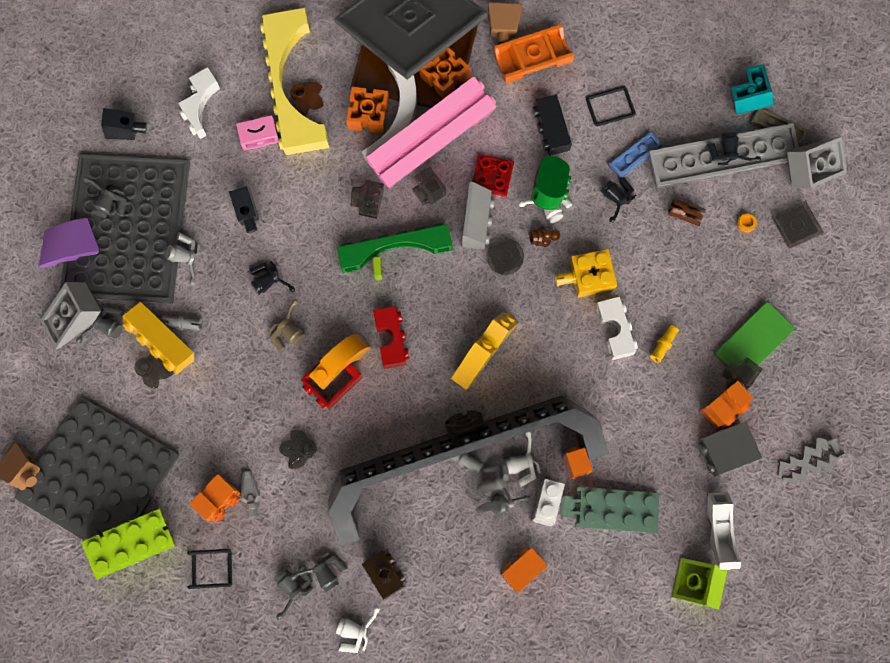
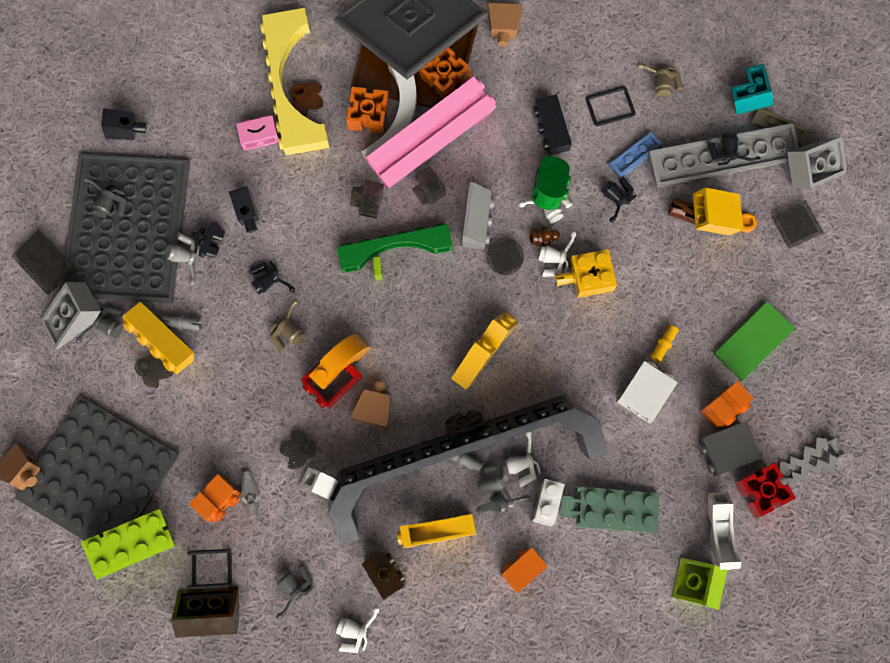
(43, 262): none -> clear smoke plate
(67, 243): medium lavender slope -> none
(203, 88): white arch -> none
(206, 612): none -> dark brown slope
(207, 248): none -> black hips
(319, 483): none -> white arch
(325, 577): dark grey piece -> none
(373, 407): none -> medium nougat torso
(388, 320): red arch -> none
(436, 531): none -> yellow arch
(493, 174): red tile -> none
(532, 53): orange piece -> none
(550, 255): none -> white piece
(577, 463): orange brick -> none
(614, 312): white arch -> none
(647, 391): none -> white brick
(663, 85): none -> dark tan piece
(717, 211): none -> yellow brick
(745, 373): clear smoke brick -> none
(776, 493): none -> red brick

